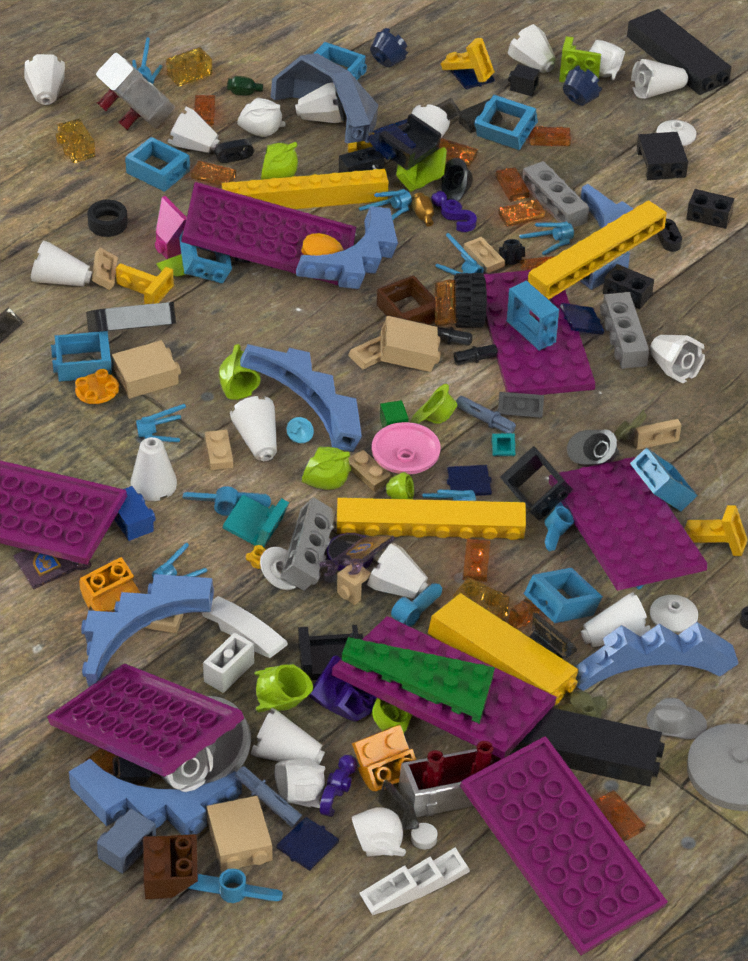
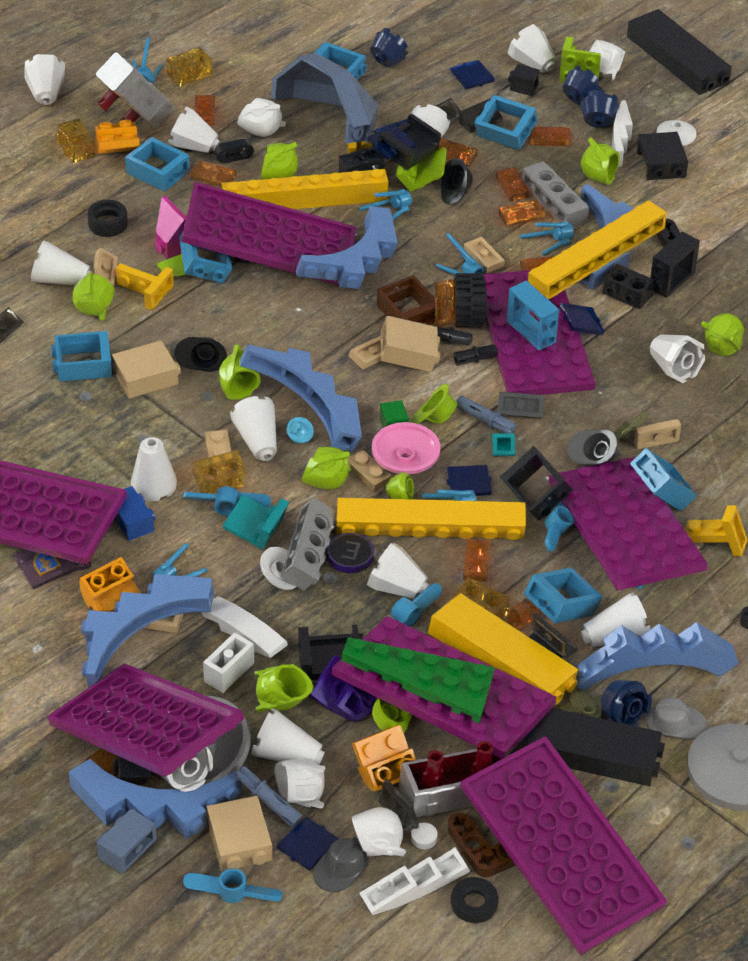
(93, 295): none -> lime helmet
(96, 387): light orange dish -> none
(116, 137): none -> light orange brick
(131, 317): beam -> none
(146, 425): dark azure plant -> none
(169, 865): reddish brown slope -> none
(200, 353): none -> black piece
(216, 467): none -> clear yellow brick
(243, 85): dark green plant -> none
(255, 555): yellow plate -> none
(320, 244): light orange dish -> none
(321, 105): white cone -> none
(338, 783): dark purple piece -> none
(340, 865): none -> dark grey piece
(350, 585): tan bracket -> none
(357, 554): flag -> none
(423, 208): pearl gold plant -> none
(453, 210): dark purple piece -> none
(475, 58): yellow bracket -> none
(479, 886): none -> black tyre
(480, 854): none -> reddish brown beam
(512, 251): black gear -> none
(599, 108): none -> dark blue cone
(600, 162): none -> lime helmet
(620, 815): clear orange plate -> none
(622, 130): none -> white slope
(624, 330): light grey brick -> none
(626, 701): none -> dark blue cone
(656, 78): white cone -> none
(674, 264): none -> black window
(674, 612): white dish -> none
(710, 208): black brick -> none
(724, 334): none -> lime helmet

